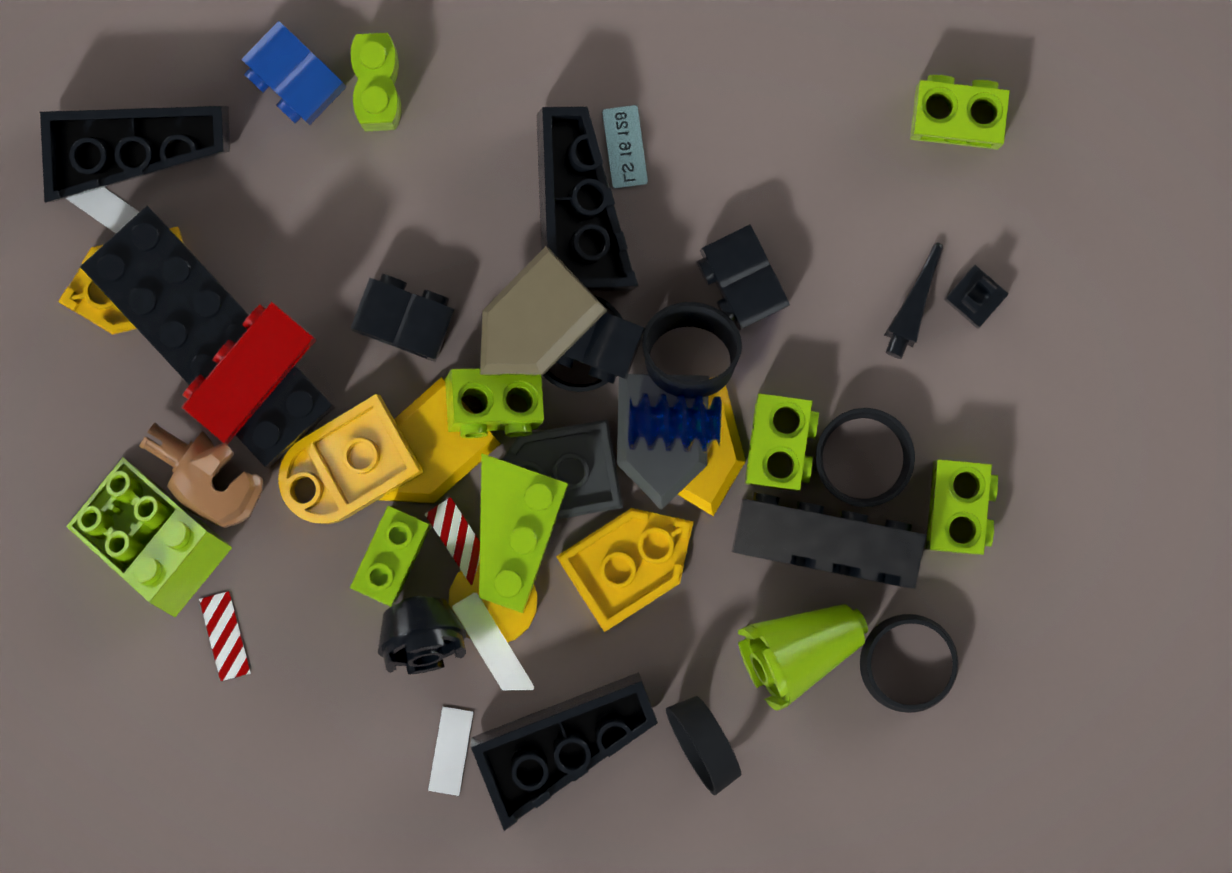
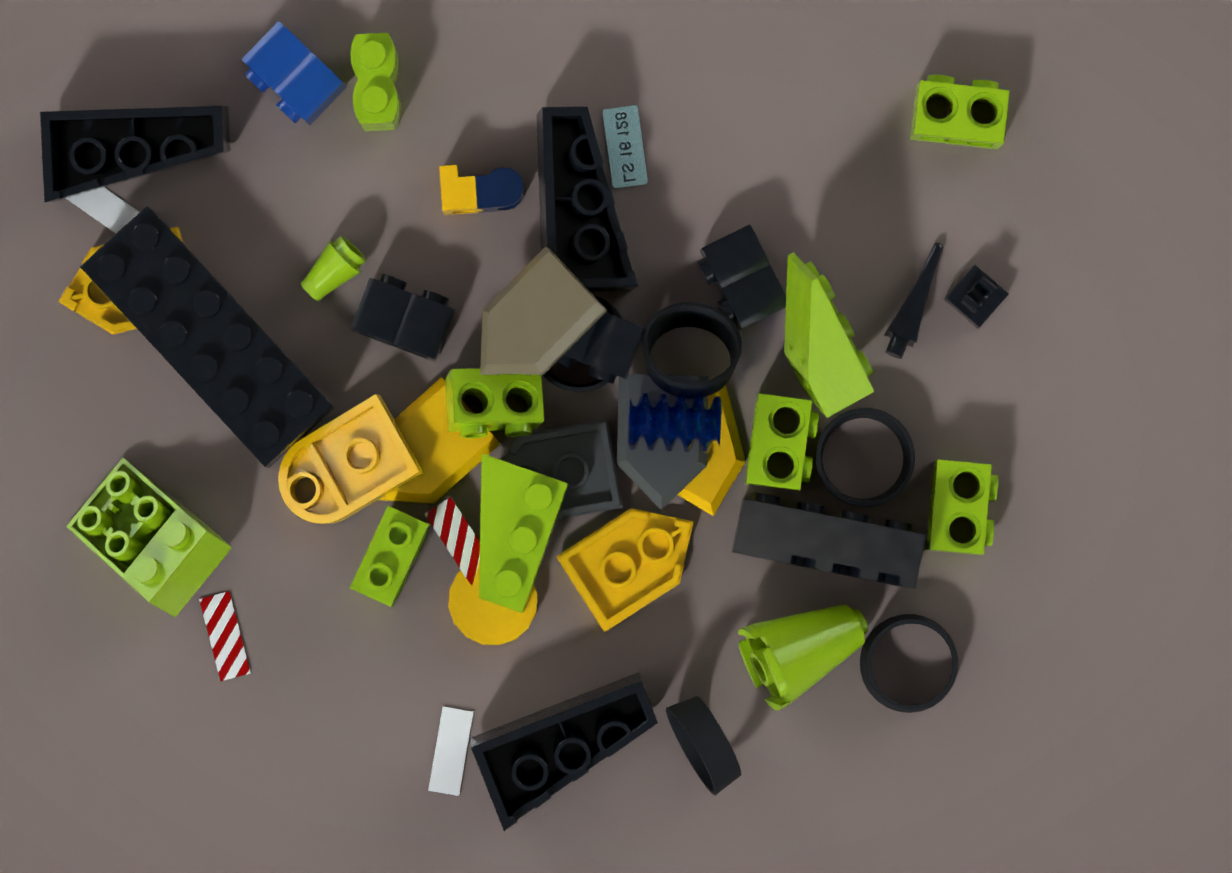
(193, 476): medium nougat piece -> none
(247, 371): red brick -> none
(333, 268): none -> lime cone
(420, 635): black cone -> none
(479, 194): none -> leg
(491, 644): white sticker -> none
(820, 342): none -> lime slope

